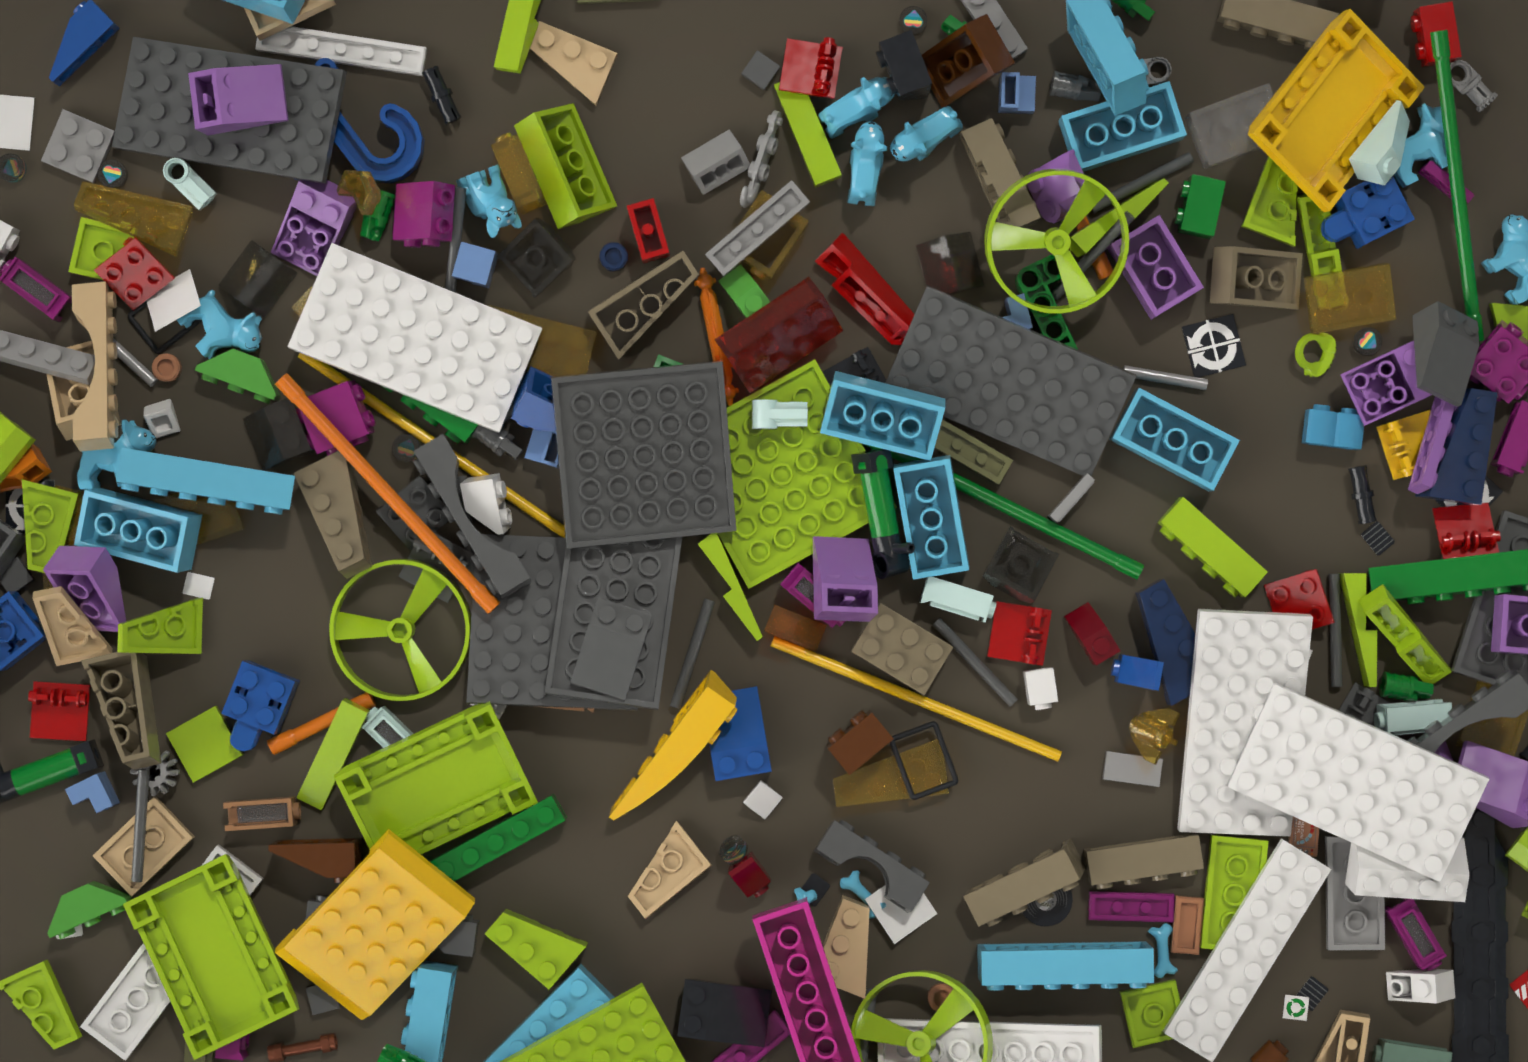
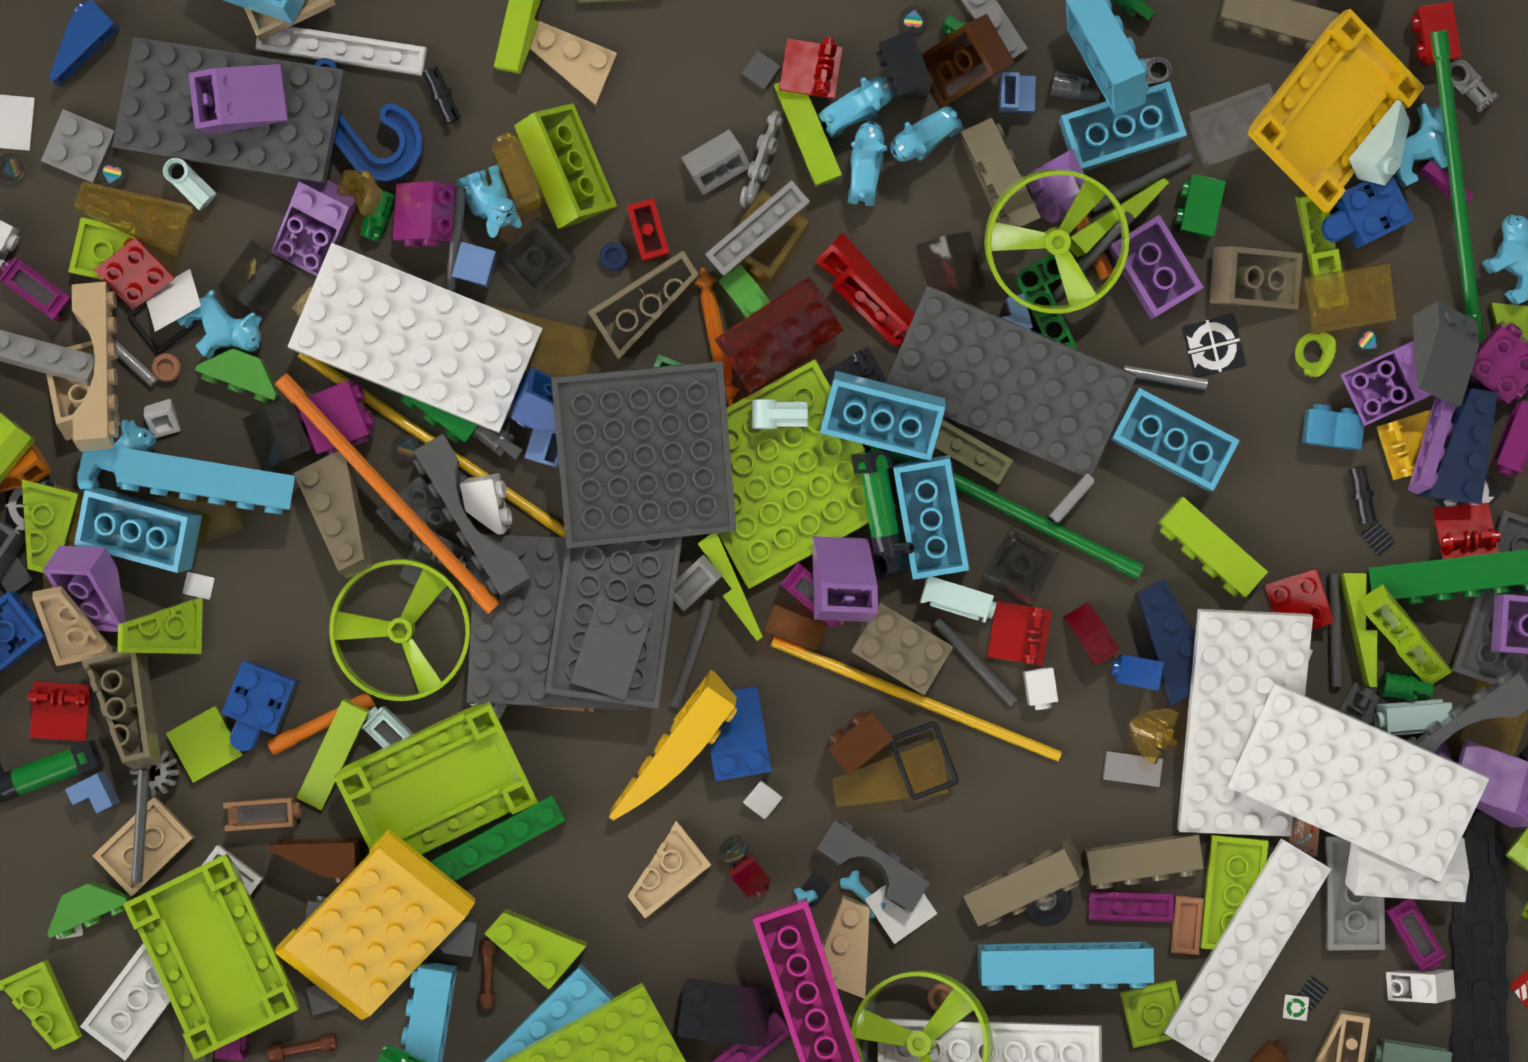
(487, 997): none -> copper bar
(695, 582): none -> light grey tile
(1161, 935): medium azure piece -> none
(1273, 205): lime wing -> none

